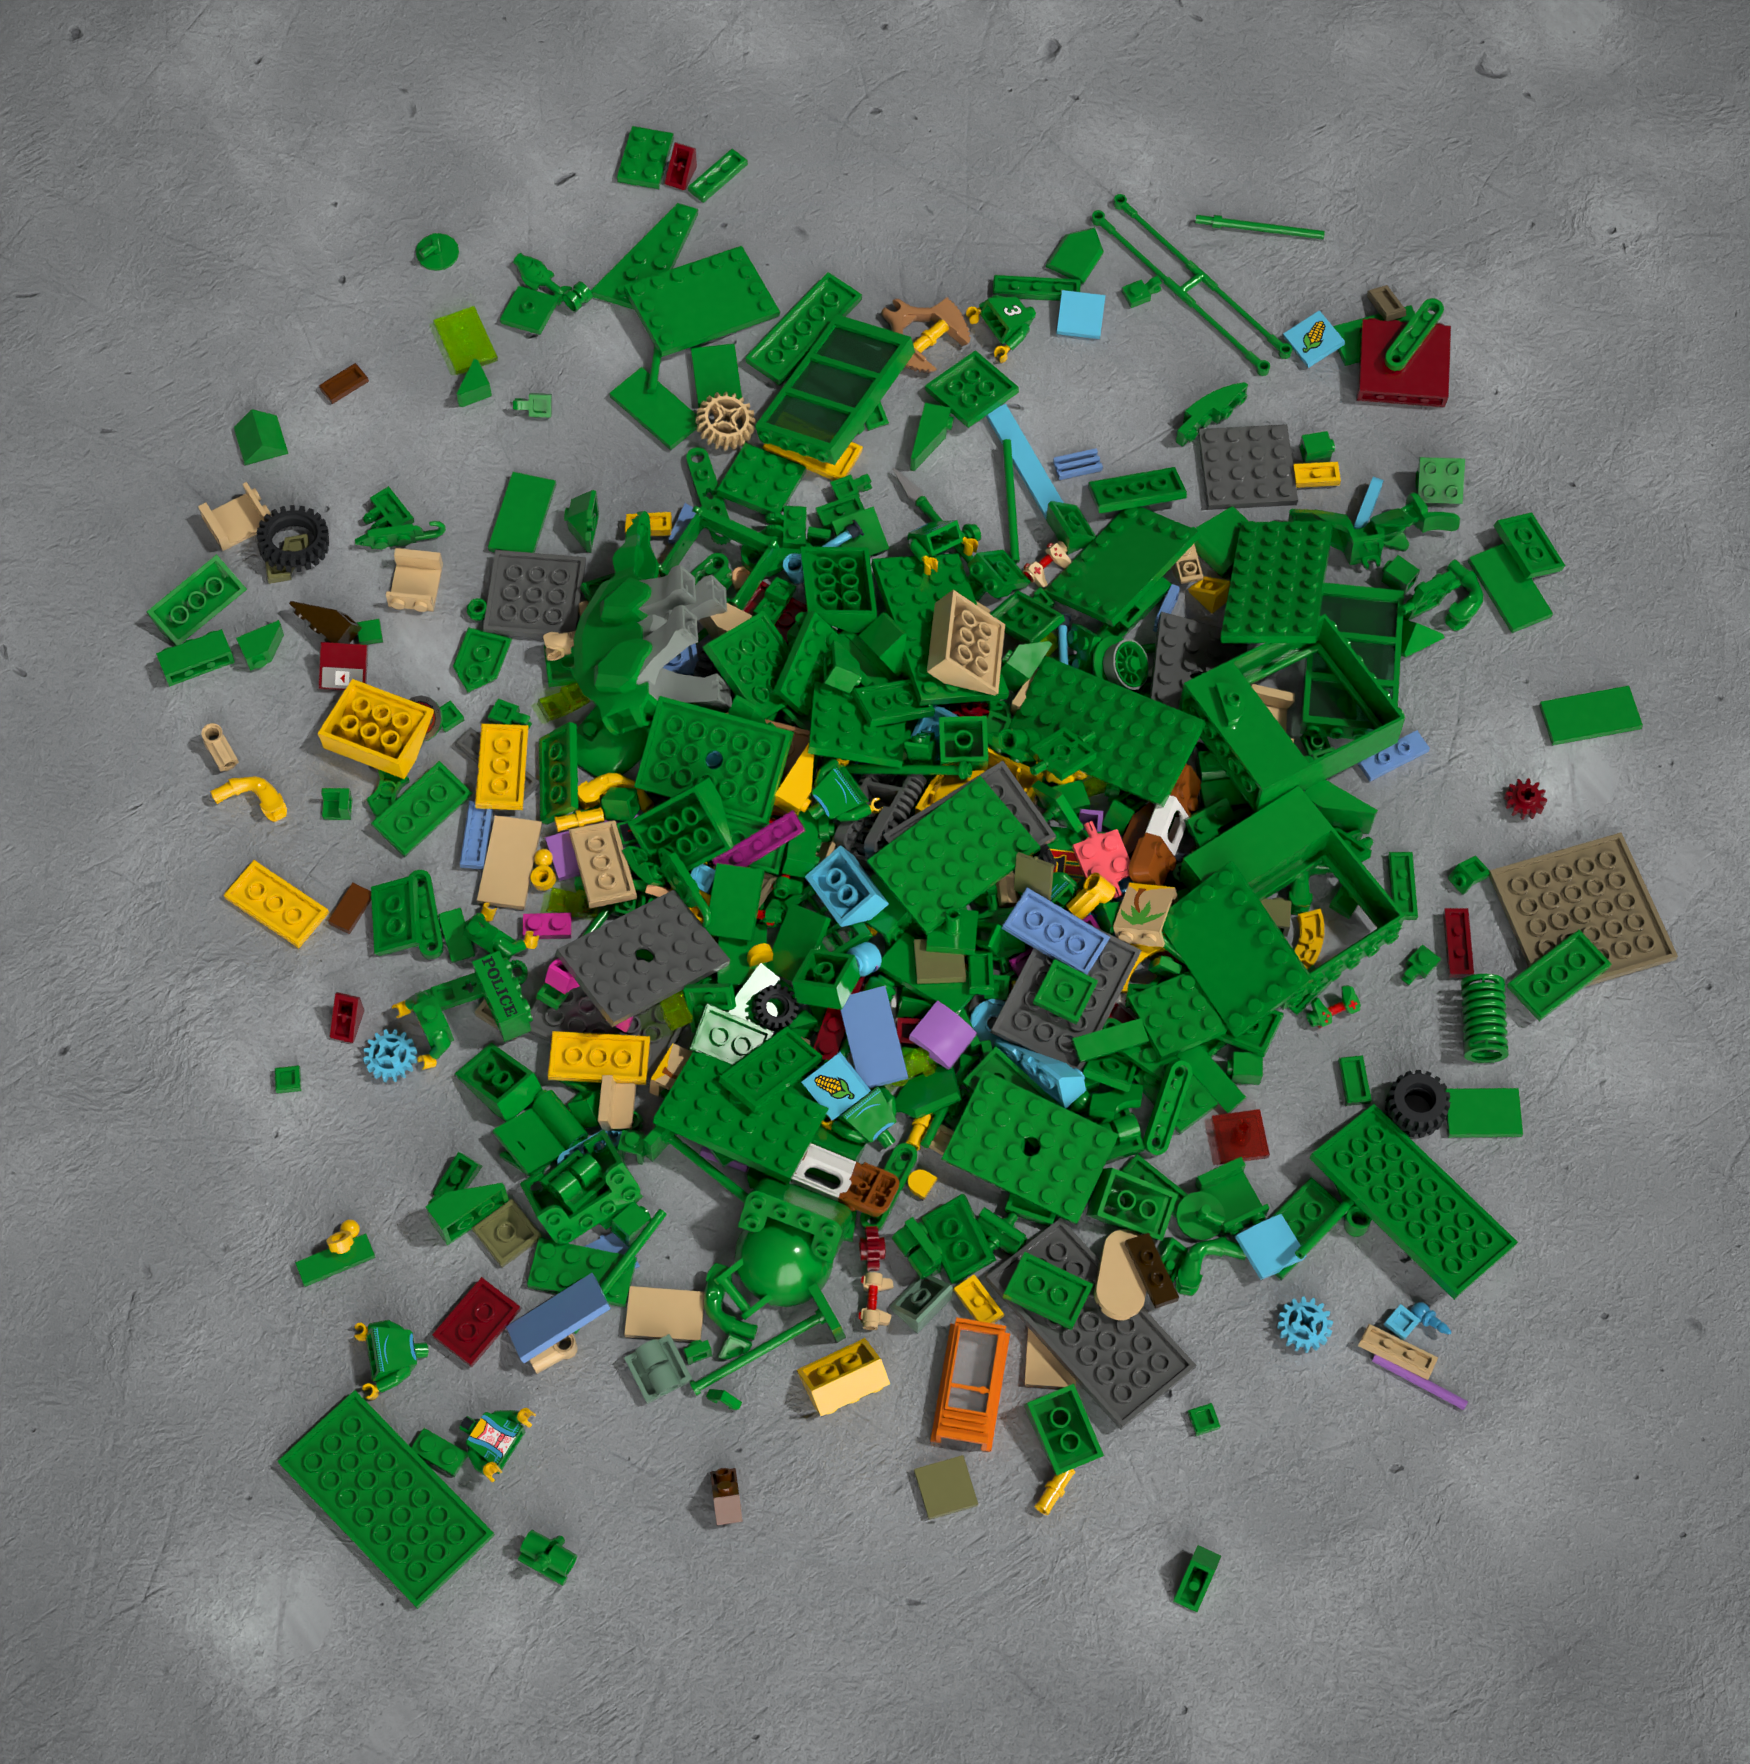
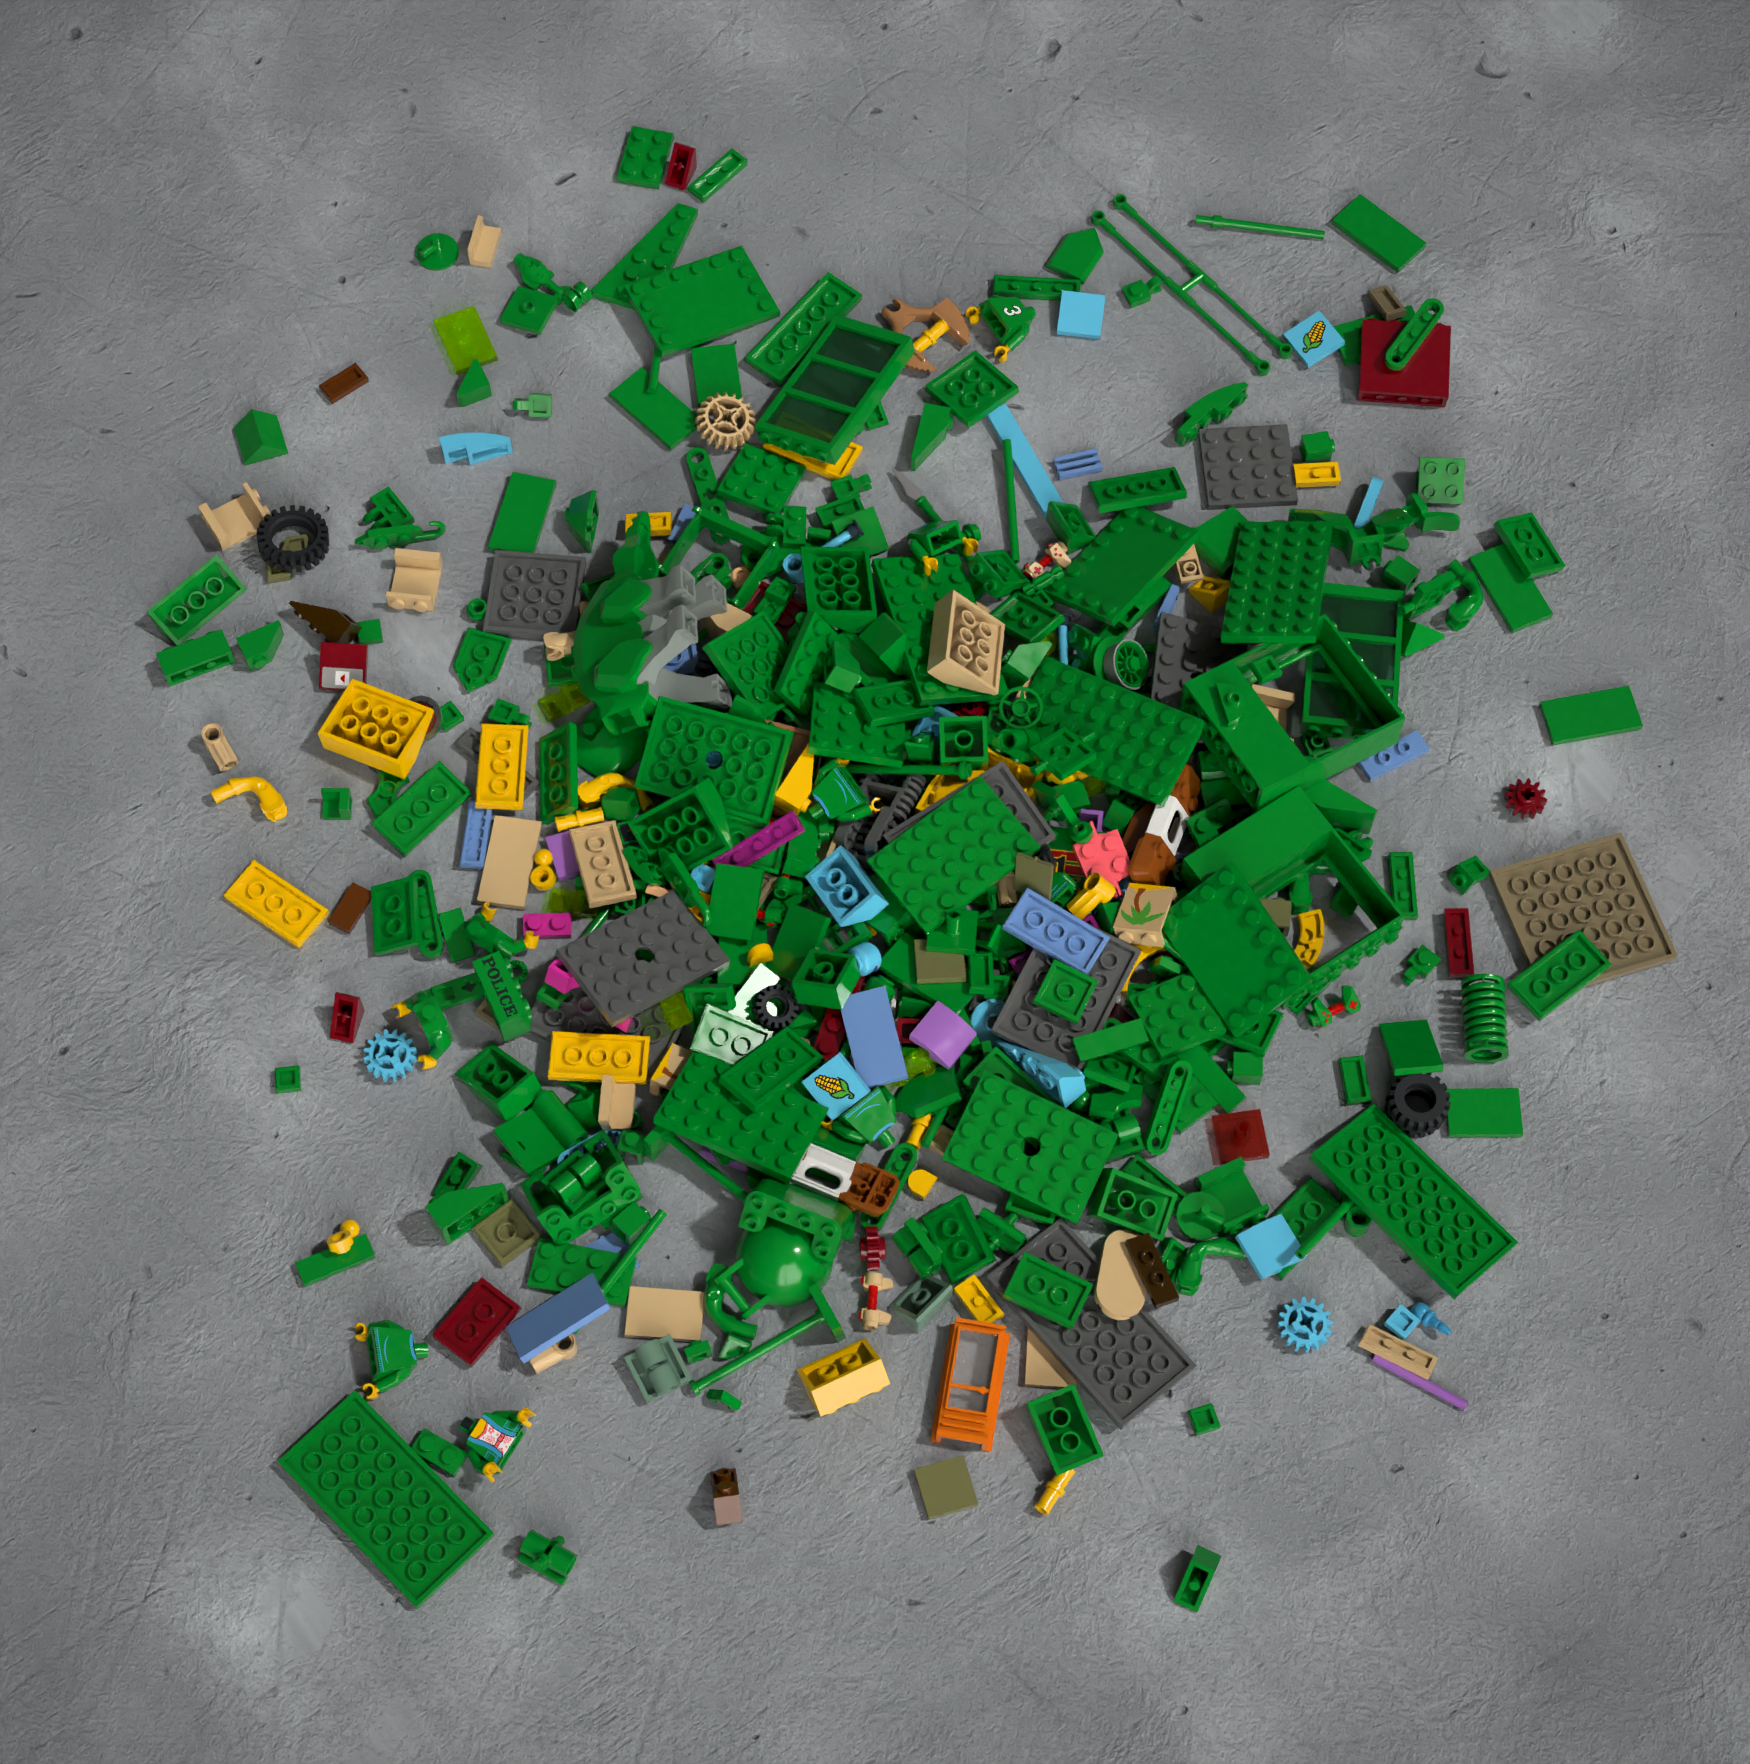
(474, 446): none -> medium azure slope
(483, 244): none -> tan panel
(1020, 707): none -> green wheel
(1043, 580): none -> green axle
(1081, 832): none -> green plate
(1265, 669): none -> green tile
(1379, 233): none -> green tile
(1410, 1047): none -> green tile

